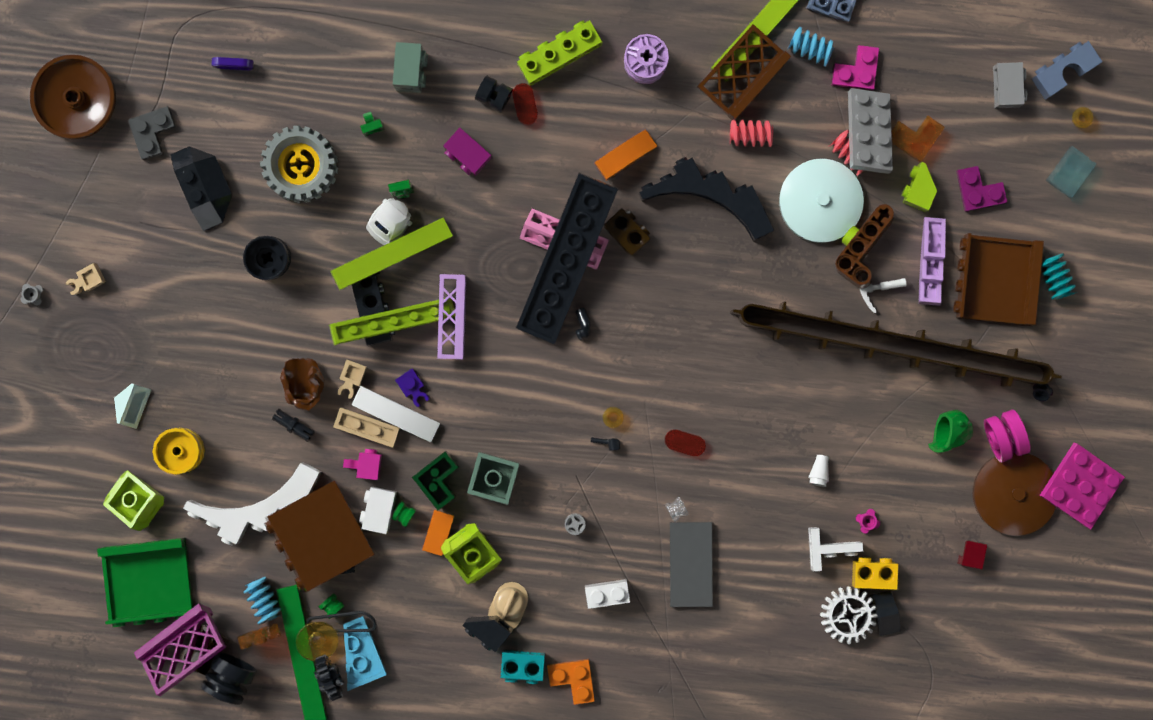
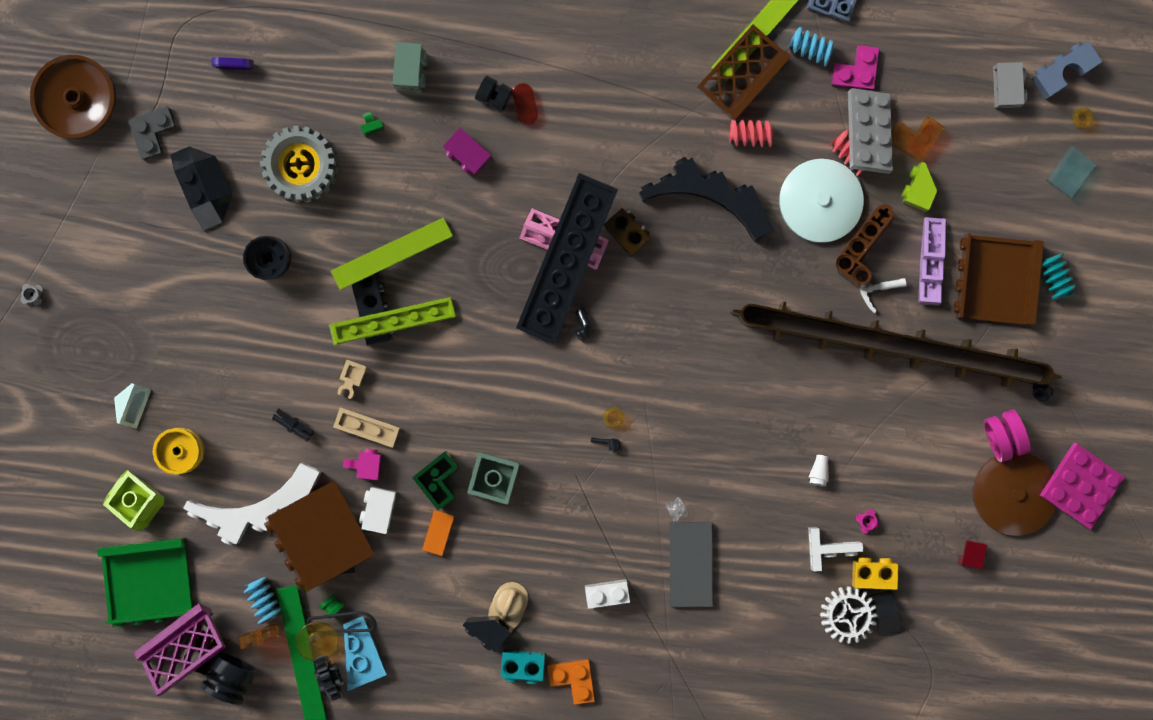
(88, 278): tan plate -> none
(302, 383): reddish brown hair -> none
(389, 221): white helmet -> none
(395, 414): white slope -> none
(401, 189): green plate -> none
(403, 514): green wheel -> none
(411, 384): dark purple plate -> none
(459, 319): lavender fence -> none
(470, 553): lime slope -> none
(559, 53): lime brick -> none
(575, 527): light grey wheel -> none
(625, 155): orange slope -> none
(634, 63): lavender wheel -> none
(684, 442): clear red tile -> none
(849, 235): lime tile -> none
(951, 431): green helmet -> none
(974, 194): magenta plate -> none

